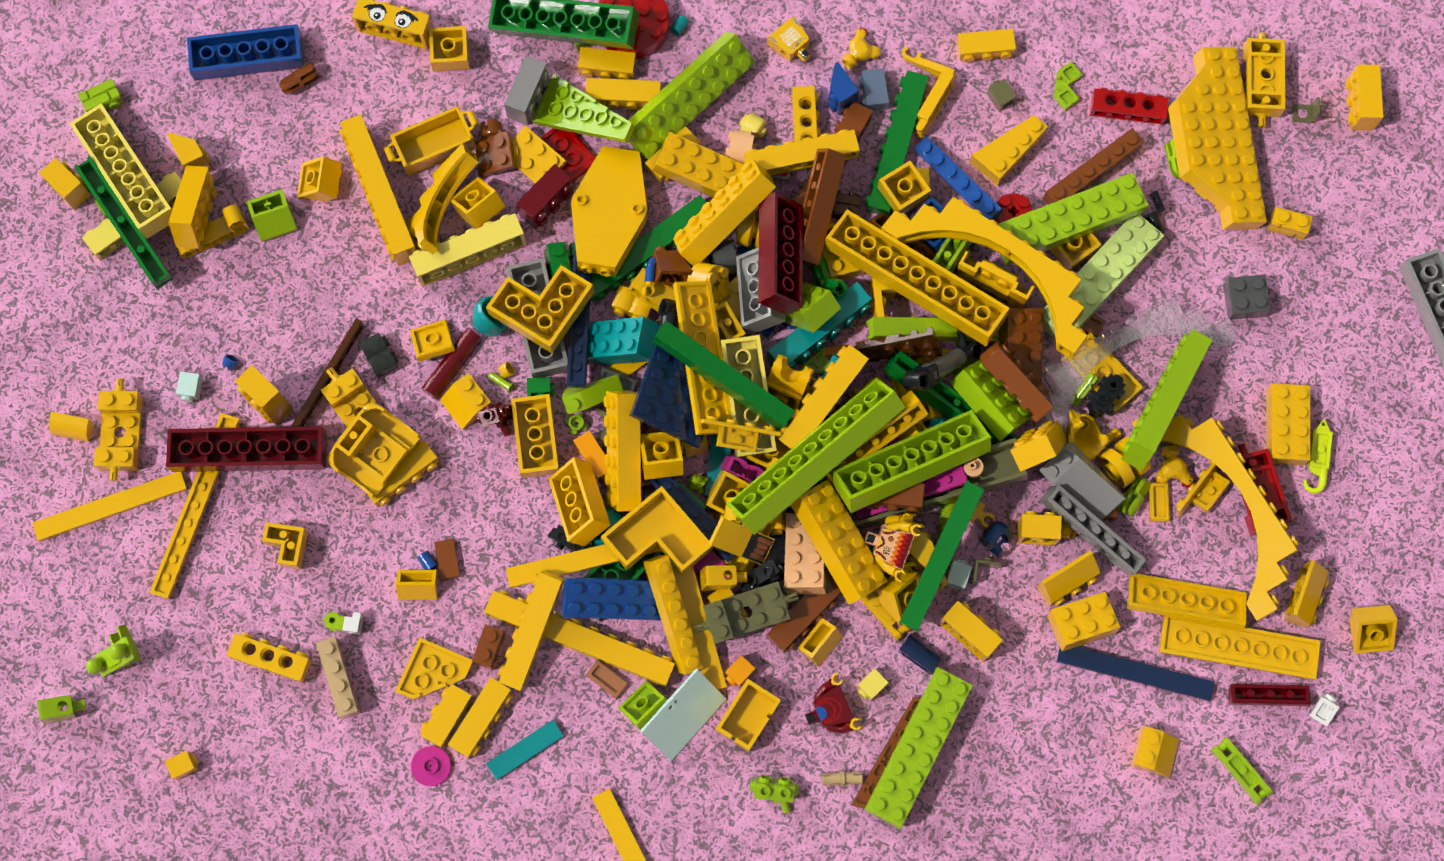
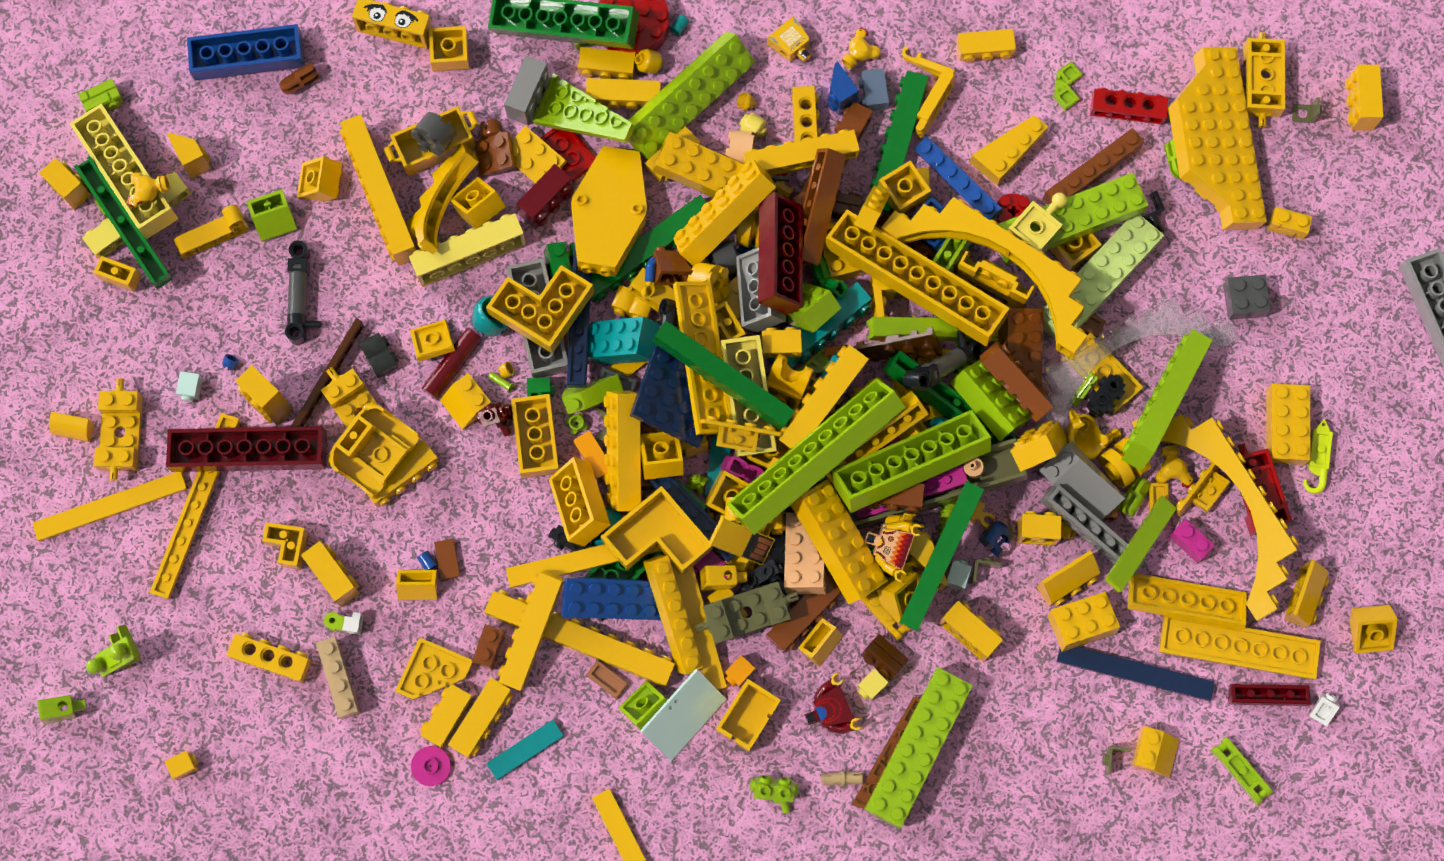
(117, 273): none -> yellow brick
(146, 188): none -> yellow animal
(192, 207): yellow brick -> none
(297, 293): none -> piece
(331, 573): none -> yellow brick
(433, 134): none -> dark grey brick
(649, 61): none -> yellow head
(745, 101): none -> yellow plate
(782, 189): none -> yellow tile
(782, 342): none -> yellow brick
(872, 208): none -> yellow brick
(884, 657): none -> reddish brown brick
(920, 653): dark blue brick -> none
(1001, 94): olive brick -> none
(1035, 214): none -> light yellow plate
(1107, 758): none -> olive bracket
(1140, 544): none -> lime tile
(1191, 541): none -> dark pink brick

